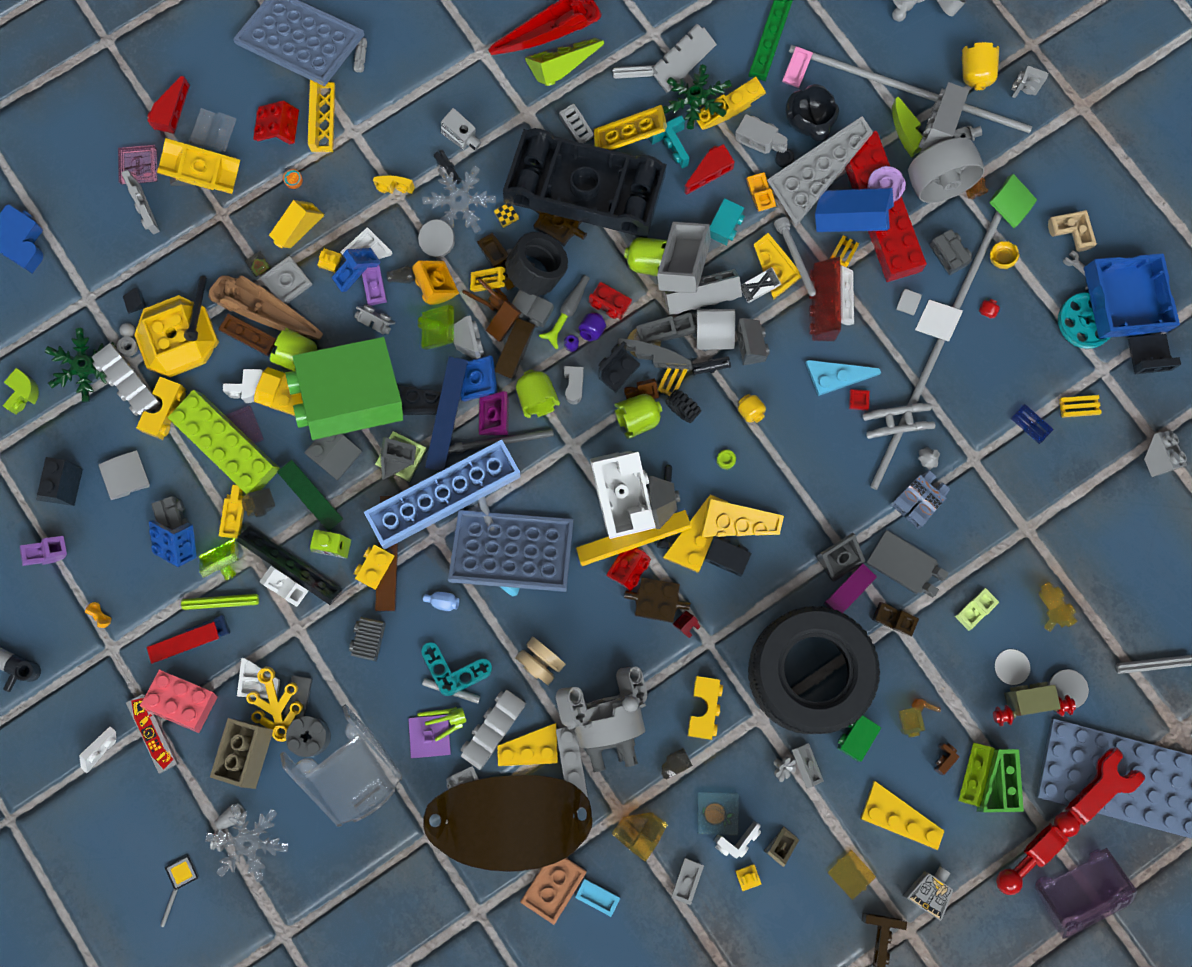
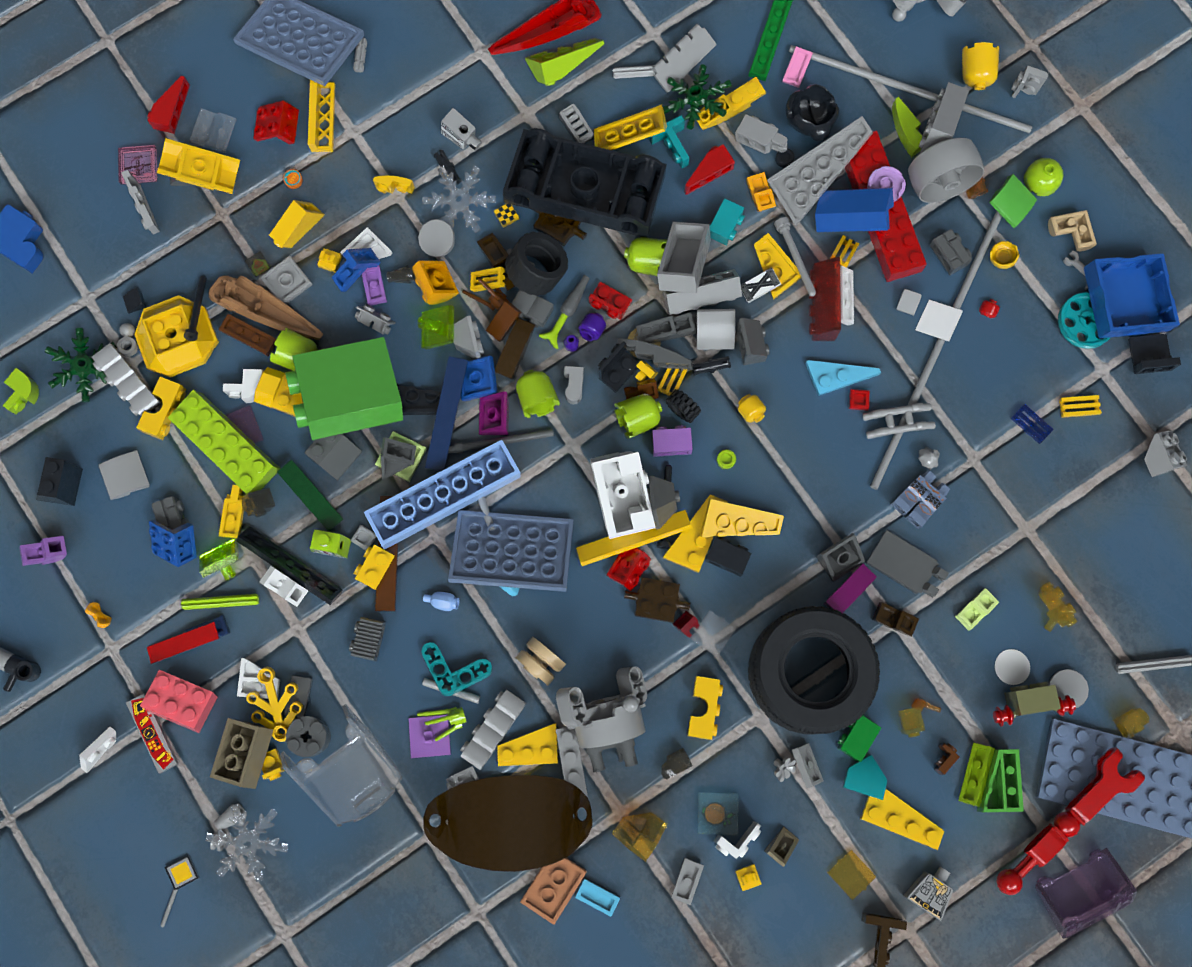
(272, 765): none -> yellow bracket
(363, 537): none -> light grey tile
(645, 371): none -> yellow tile
(672, 441): none -> medium lavender brick
(713, 633): none -> clear piece
(866, 778): none -> teal slope
(969, 132): light grey piece -> none
(1043, 176): none -> lime cylinder
(1132, 722): none -> clear yellow brick

